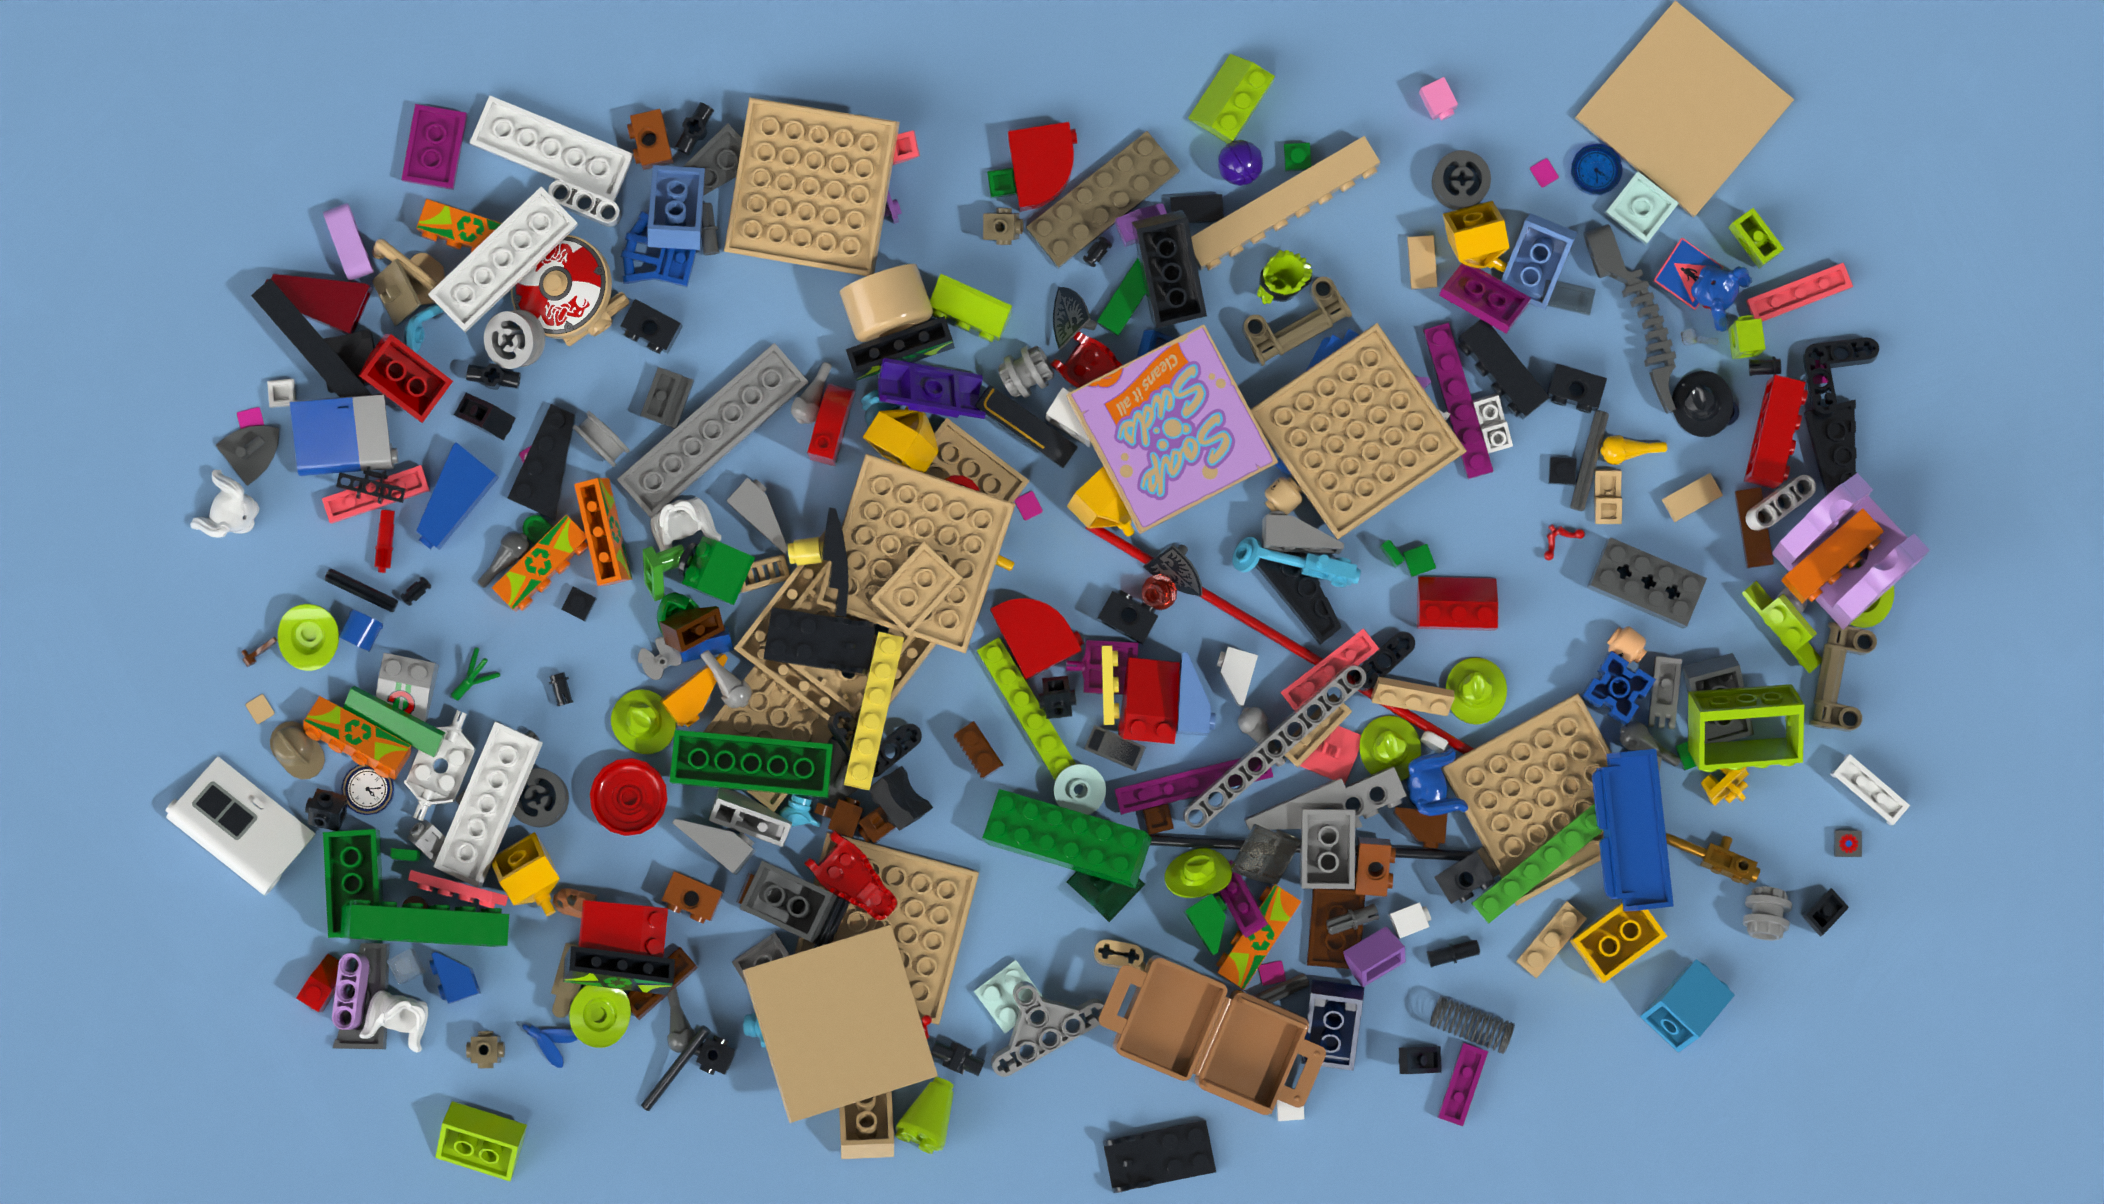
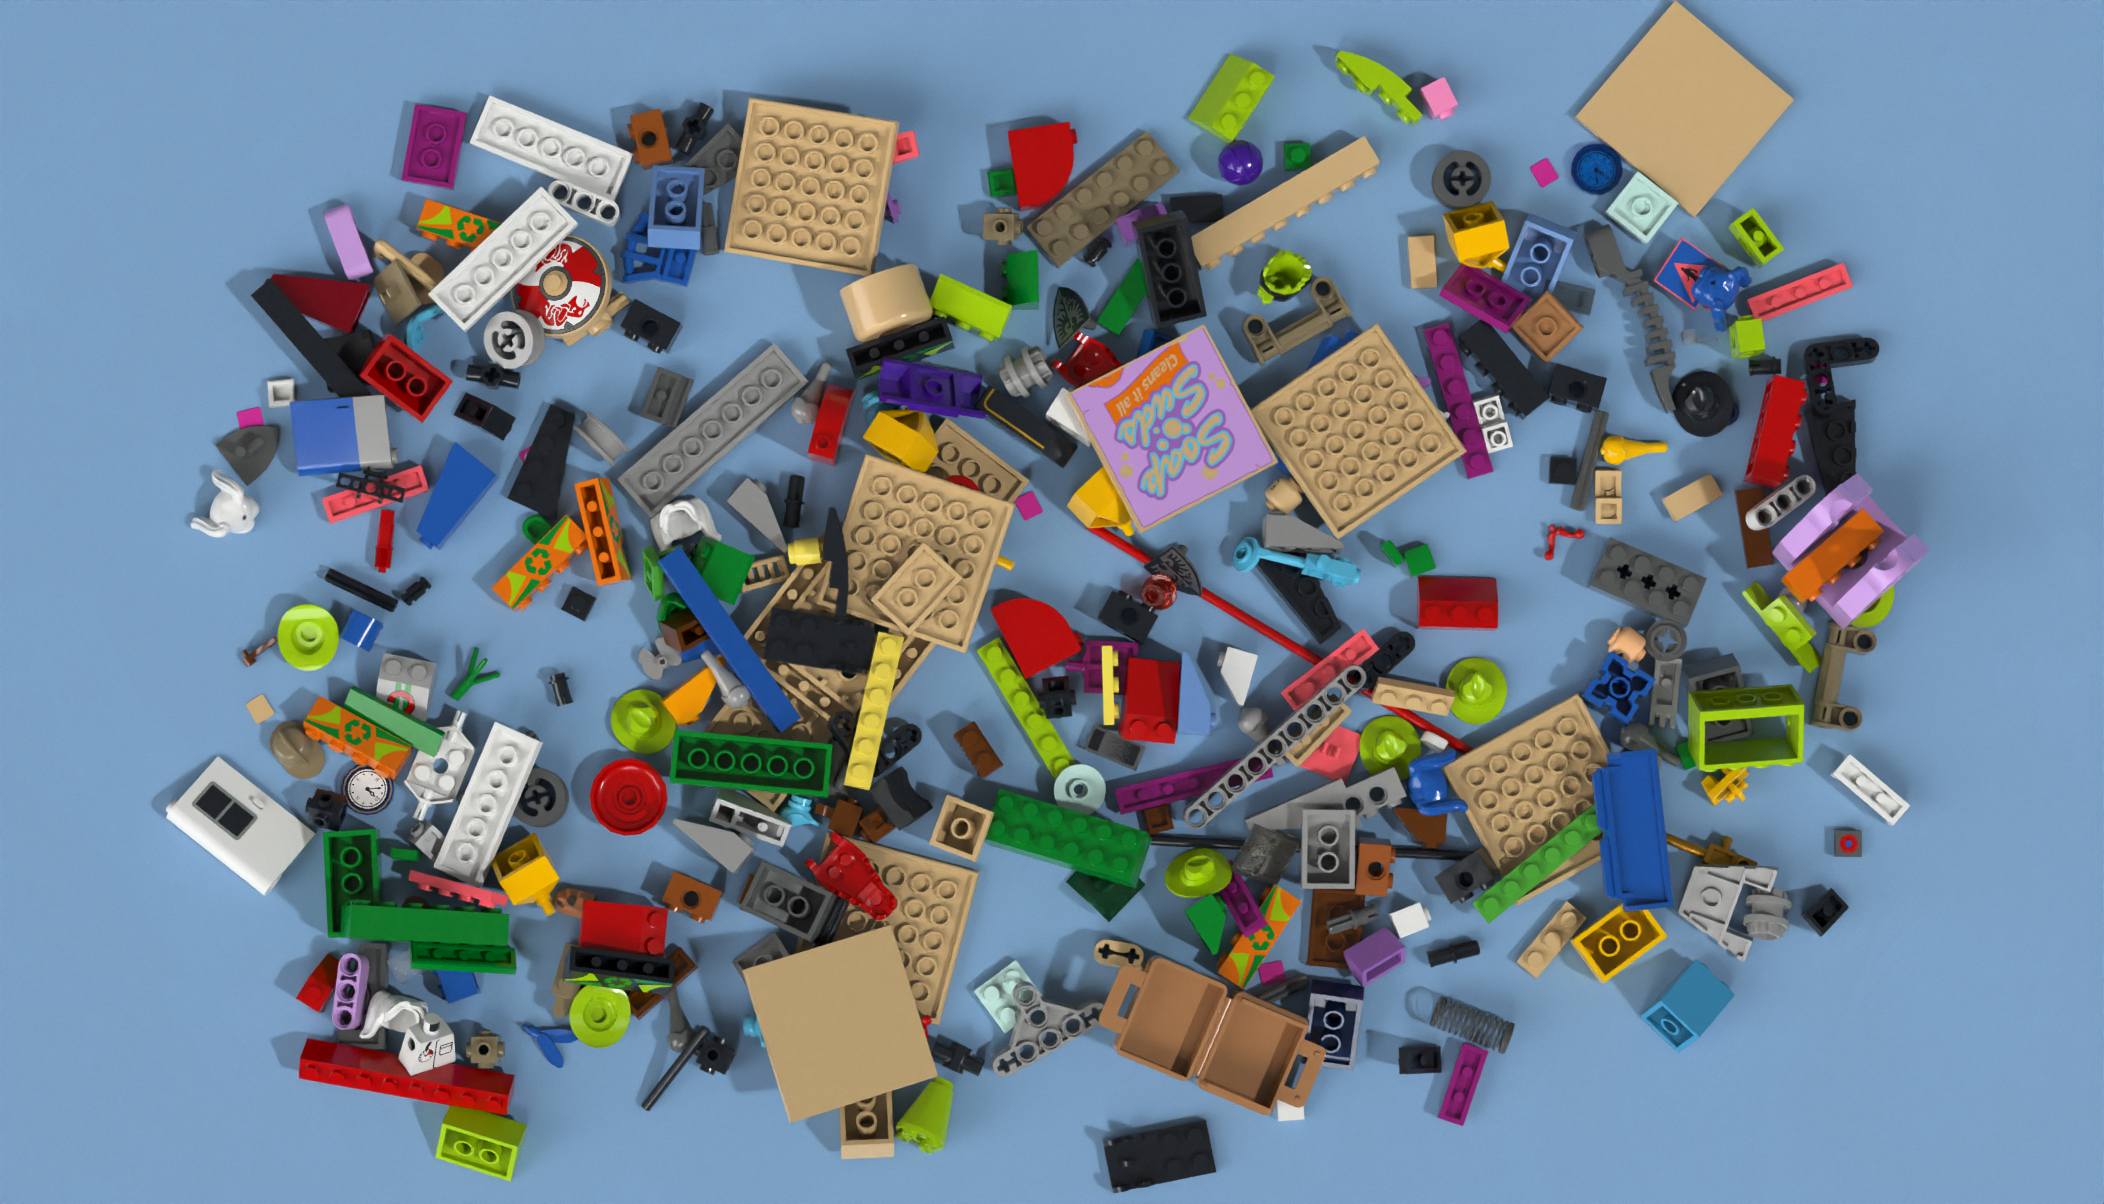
(385, 1074): none -> red brick
(427, 1045): none -> white torso
(462, 958): none -> green tile
(512, 548): dark grey piece -> none
(728, 639): none -> blue tile
(794, 501): none -> black axle
(961, 827): none -> tan slope
(1022, 280): none -> green slope
(1372, 76): none -> lime slope
(1547, 326): none -> medium nougat tile
(1673, 650): none -> dark grey gear
(1713, 896): none -> light grey wing

